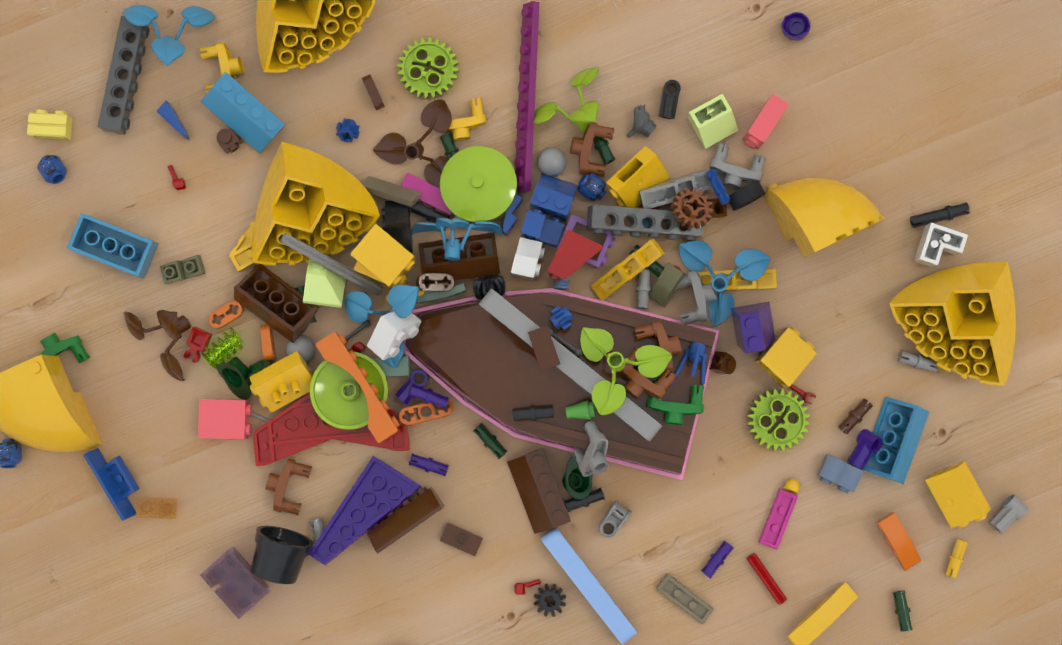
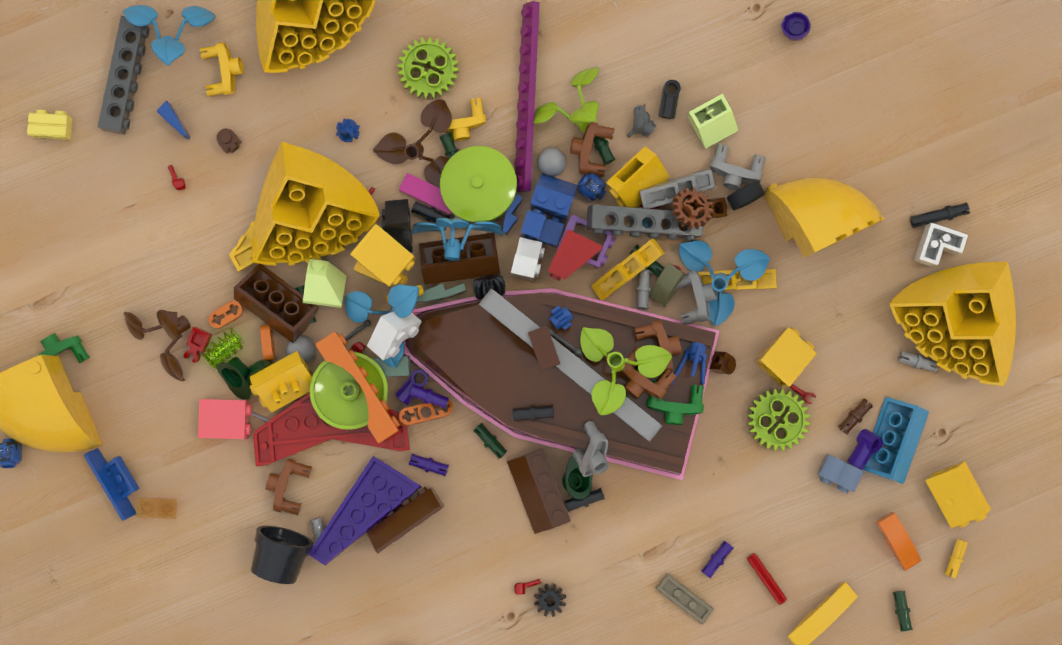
(52, 169): blue head -> none
(112, 246): dark azure brick -> none
(182, 270): olive slope -> none
(239, 586): piece -> none
(242, 112): dark azure slope -> none
(331, 263): light grey axle -> none
(373, 92): reddish brown beam -> none
(391, 191): dark tan tile -> none
(434, 277): beam -> none
(461, 539): reddish brown plate -> none
(562, 284): medium blue bush -> none
(582, 410): bright green cone -> none
(589, 585): light blue beam -> none
(614, 518): light grey piece -> none
(718, 186): blue axle -> none
(753, 327): dark purple slope -> none
(765, 122): coral brick -> none
(778, 519): dark pink tile -> none
(792, 486): yellow hinge -> none
(1011, 510): light grey piece -> none

